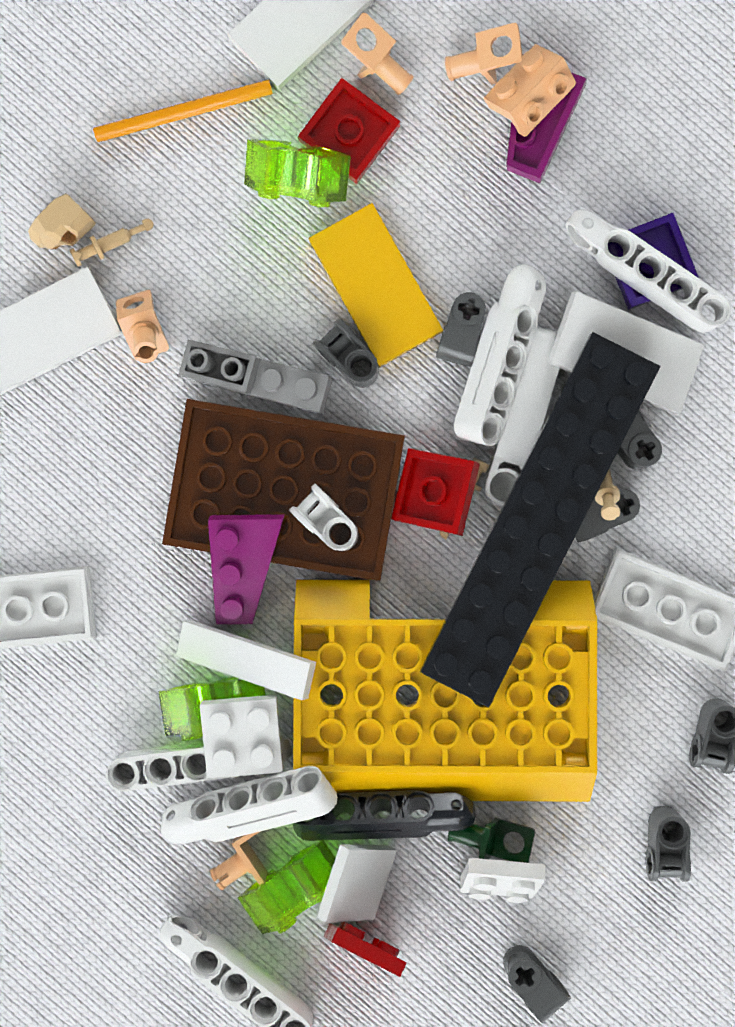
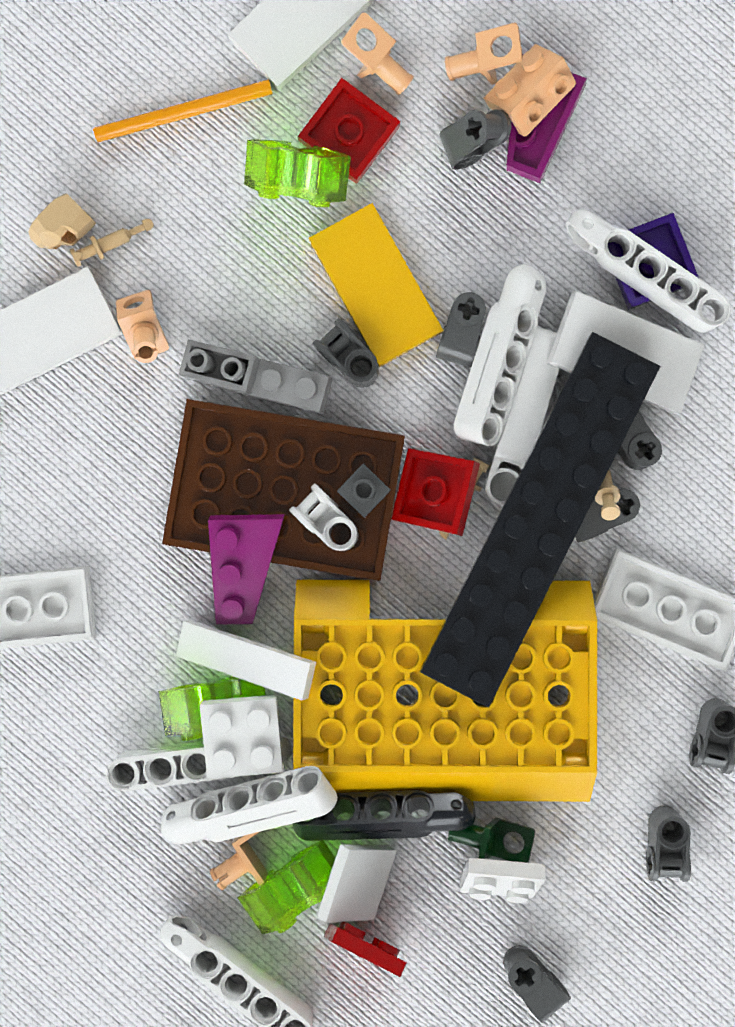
(363, 490): none -> dark grey brick
(474, 136): none -> dark grey piece

